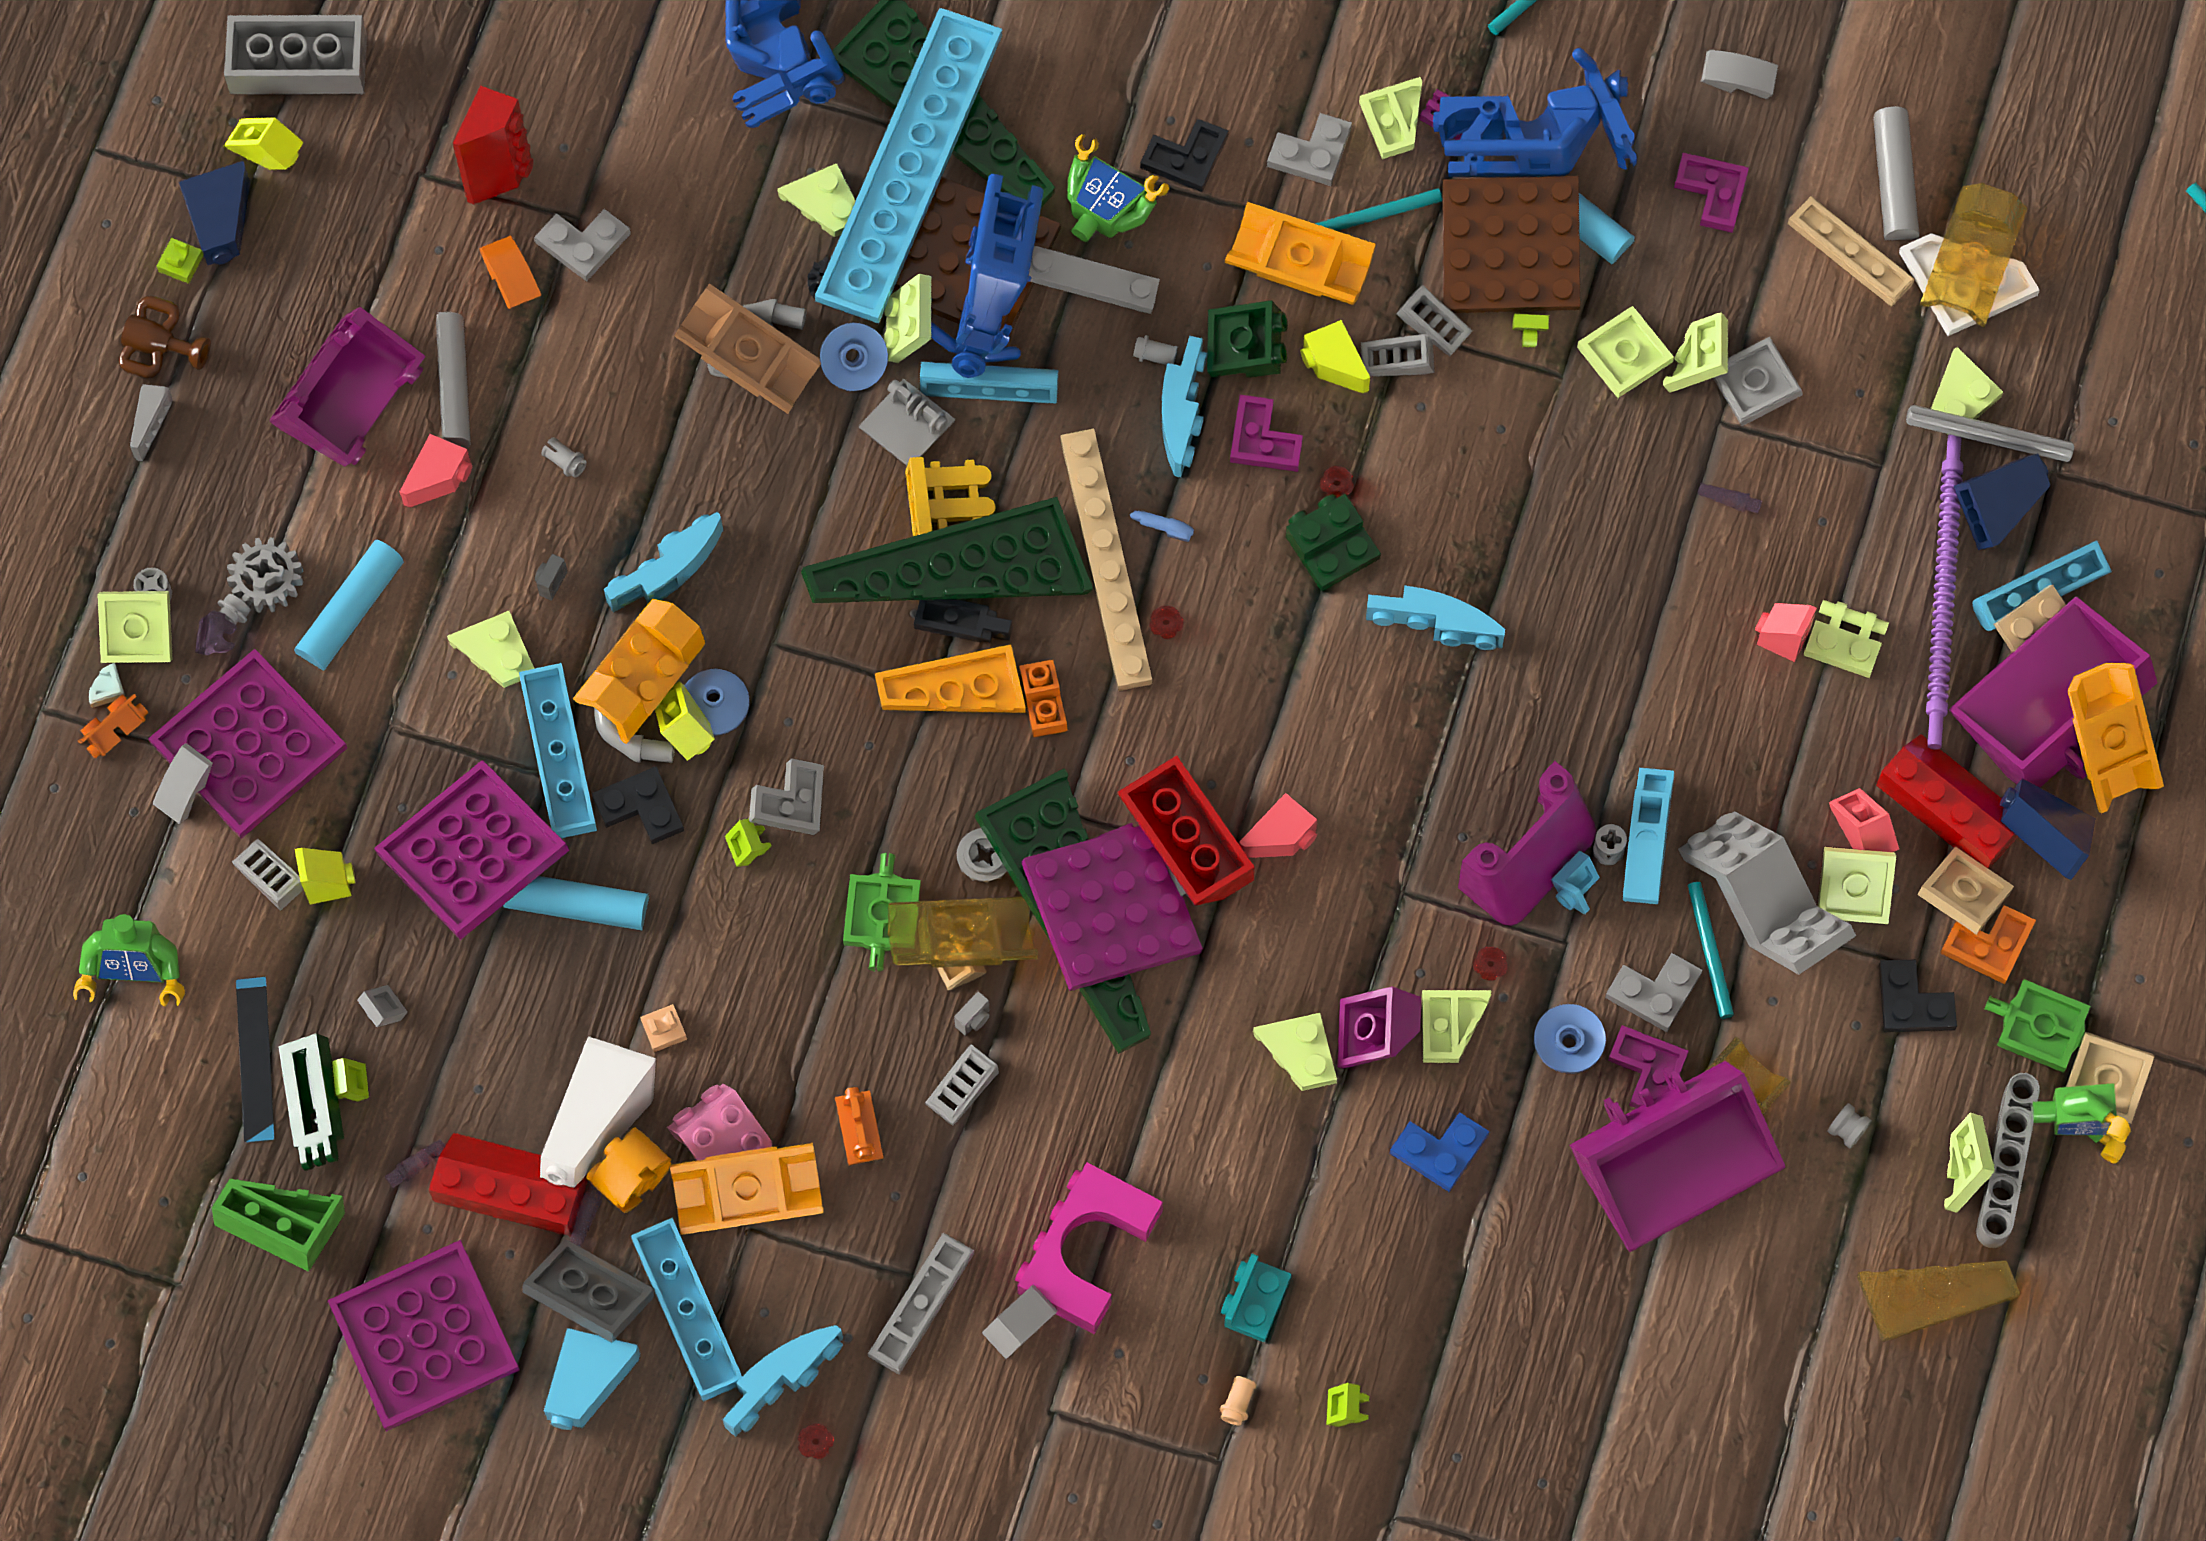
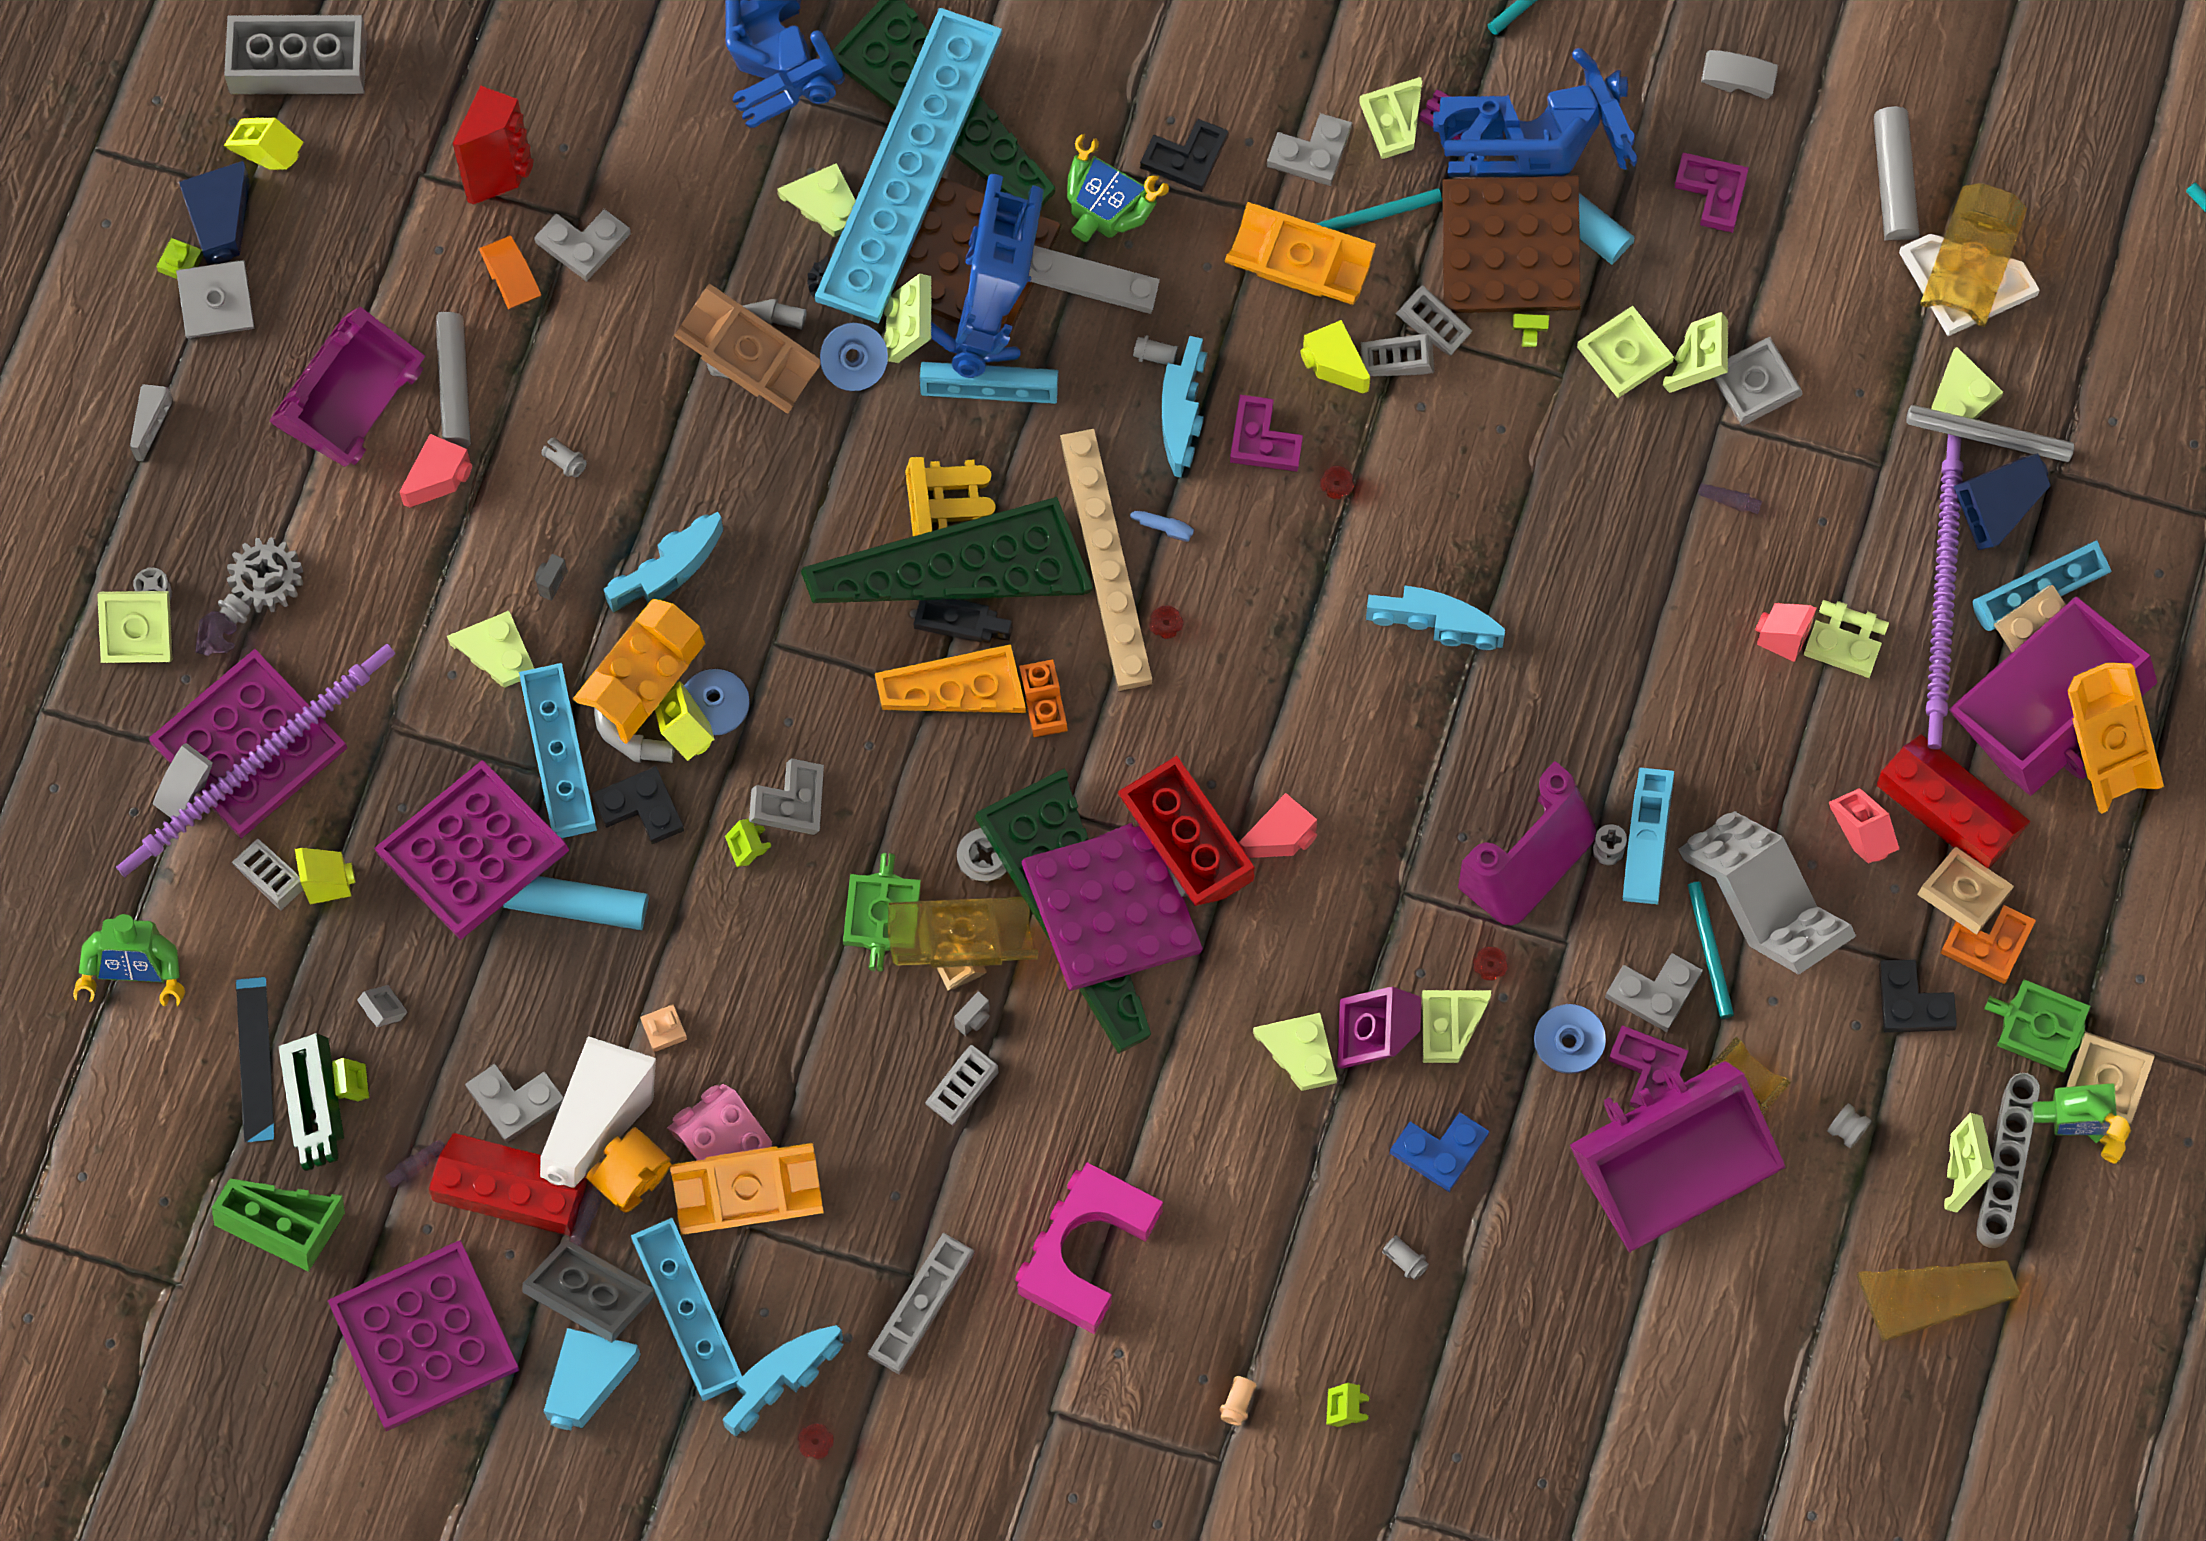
(101, 733): orange hinge -> none
(106, 687): light aqua tile -> none
(153, 338): reddish brown piece -> none
(154, 844): none -> medium lavender hose
(215, 299): none -> light grey plate
(349, 604): medium azure brick -> none
(513, 1110): none -> light grey plate
(858, 1126): orange hinge -> none
(906, 422): light grey hinge -> none
(1019, 1321): light grey slope -> none
(1246, 340): dark green plate -> none
(1256, 1298): teal bracket -> none
(1331, 541): dark green plate -> none
(1405, 1258): none -> light grey pin
(1574, 881): medium azure bracket -> none
(1851, 251): tan tile -> none
(1857, 884): yellowish green plate -> none
(2049, 826): dark blue slope -> none

